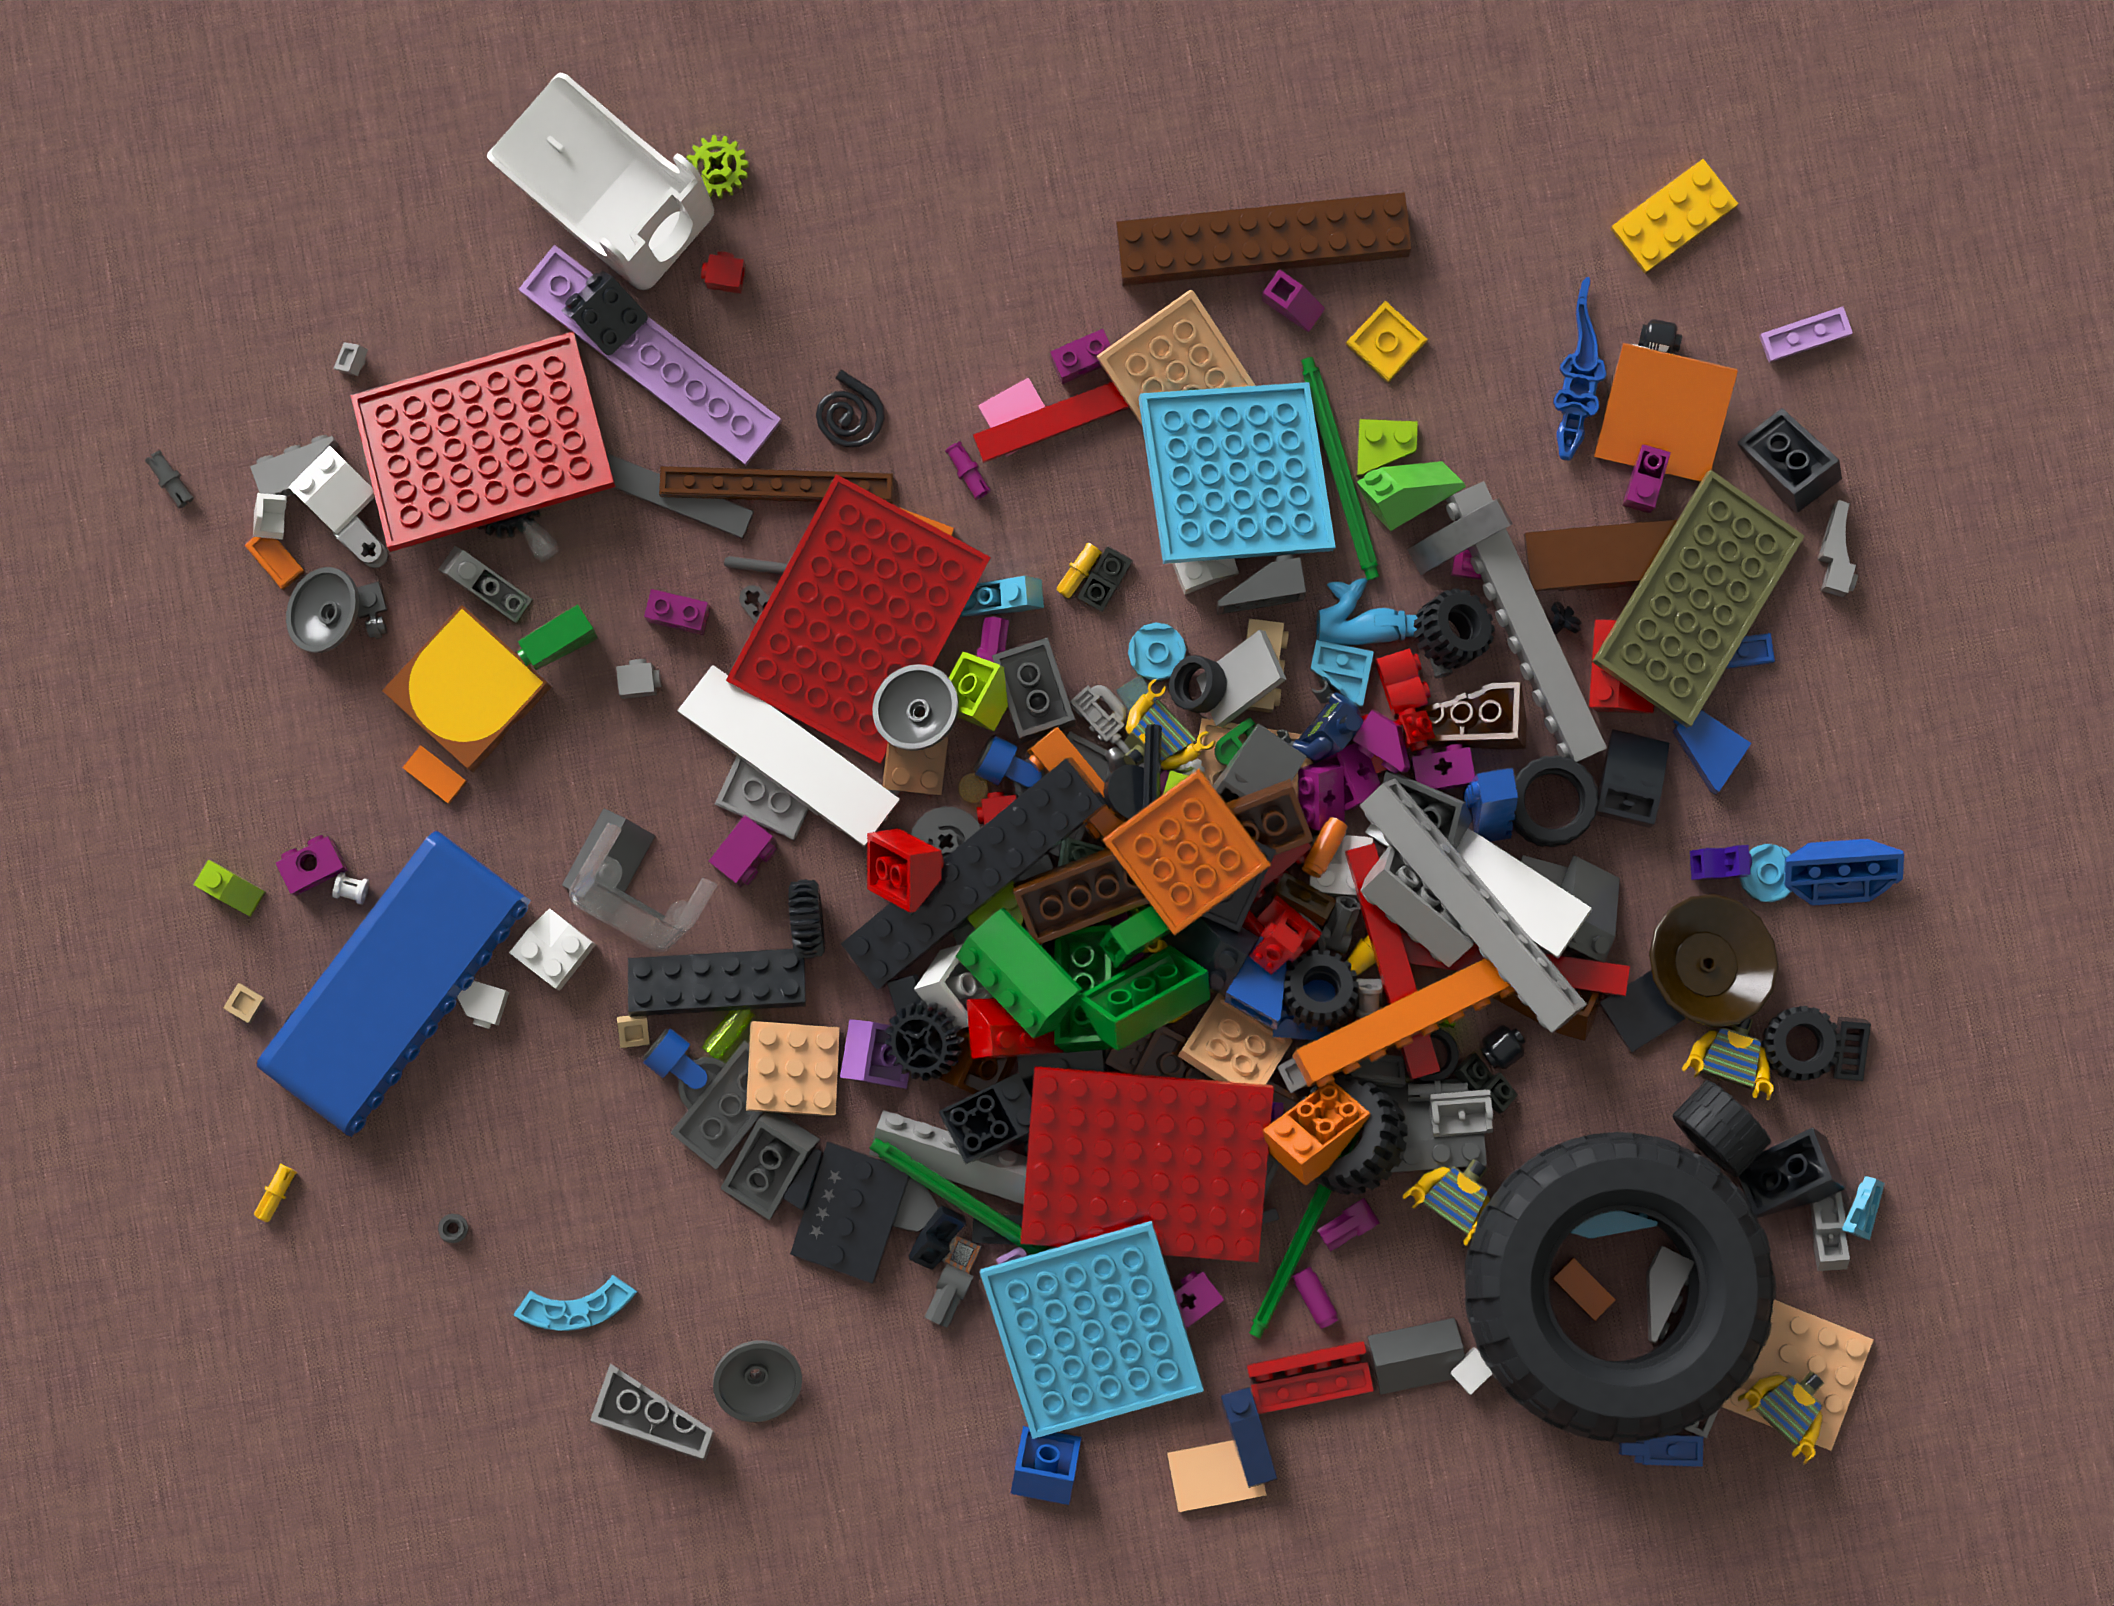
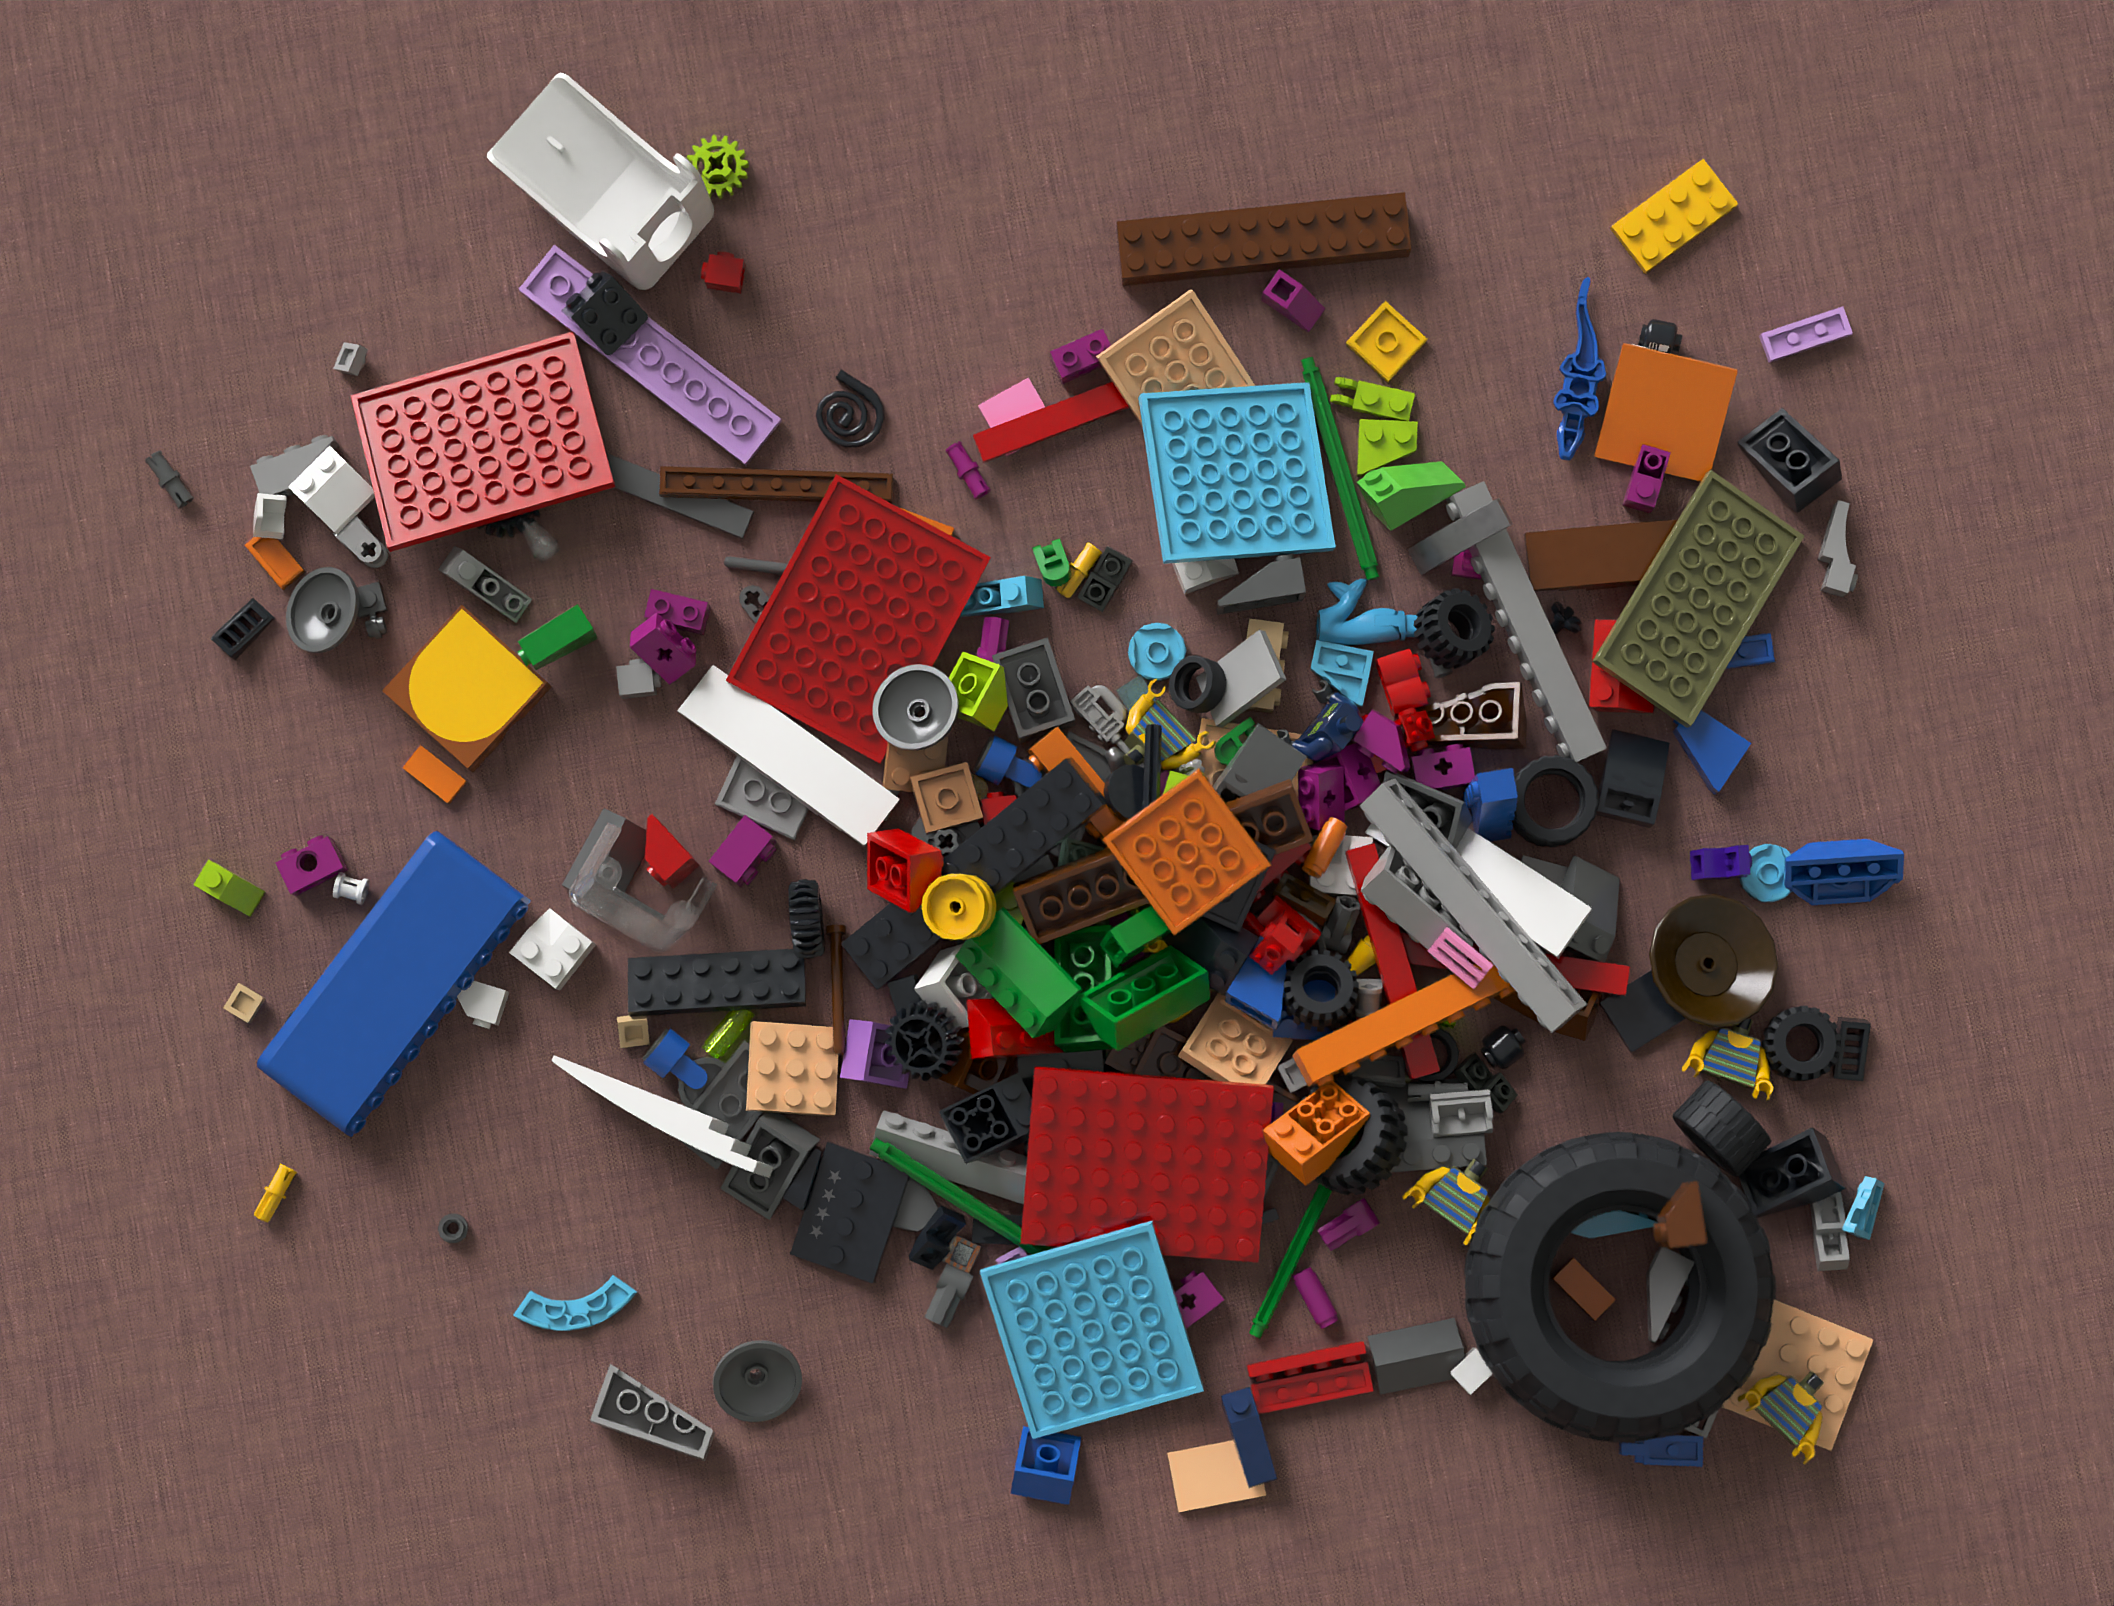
(250, 636): none -> black slope
(663, 648): none -> magenta brick
(667, 857): none -> red slope
(672, 1118): none -> white slope
(836, 933): none -> reddish brown bar
(942, 910): none -> yellow wheel
(946, 798): none -> medium nougat plate
(1055, 569): none -> plate
(1375, 399): none -> lime hinge
(1457, 961): none -> bright pink tile
(1681, 1219): none -> reddish brown slope

